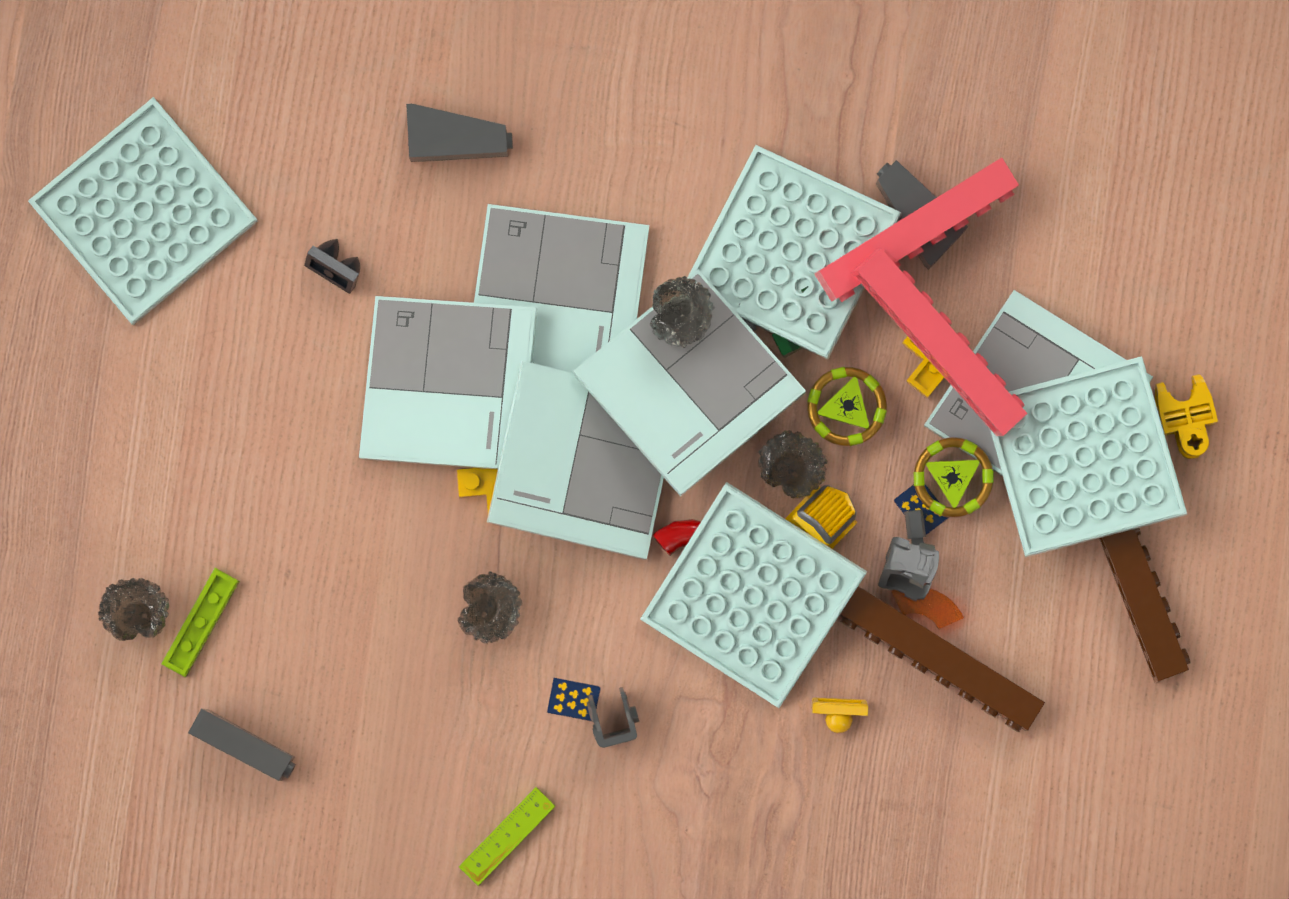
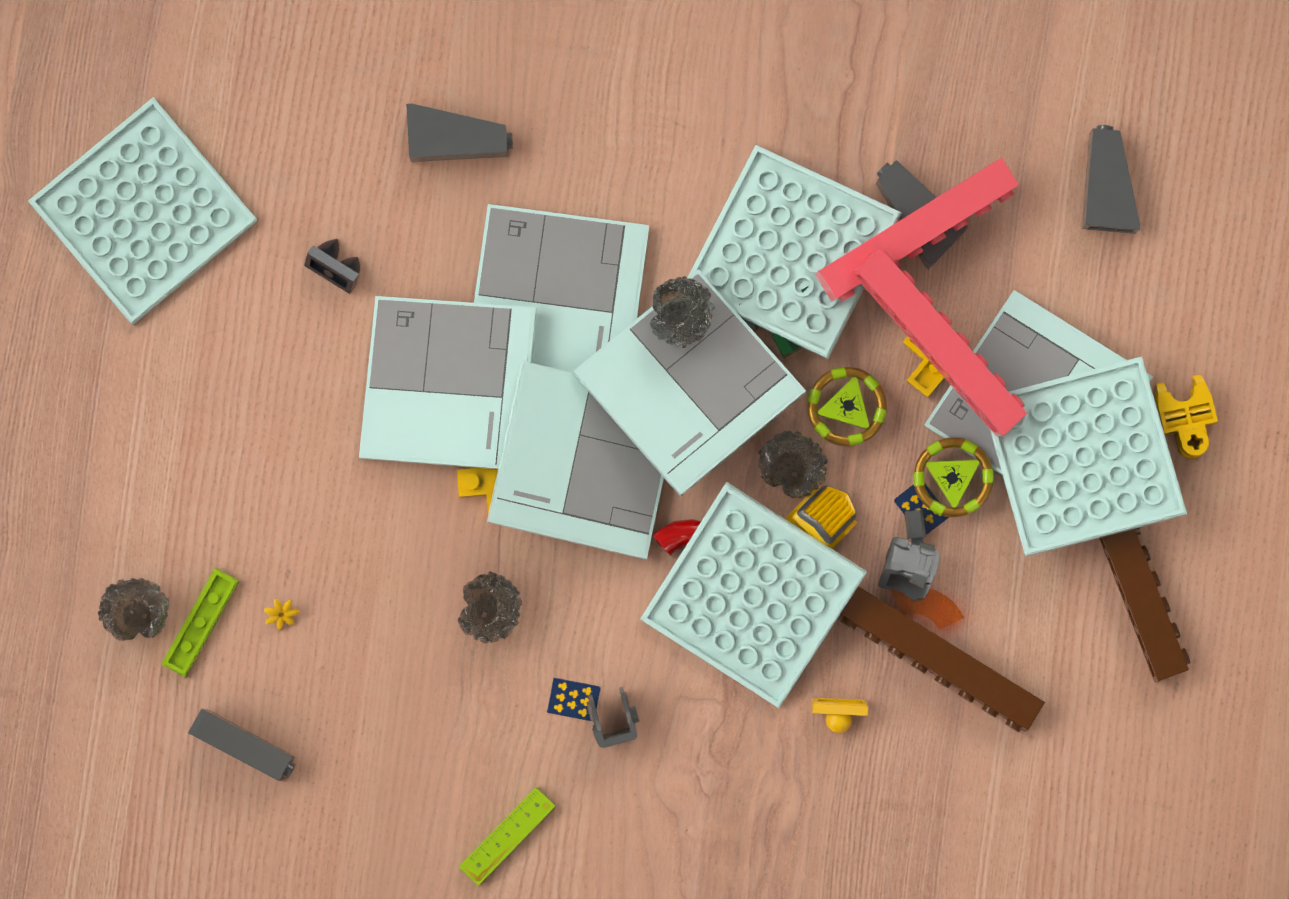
(281, 613): none -> yellow plant
(1108, 186): none -> dark grey slope

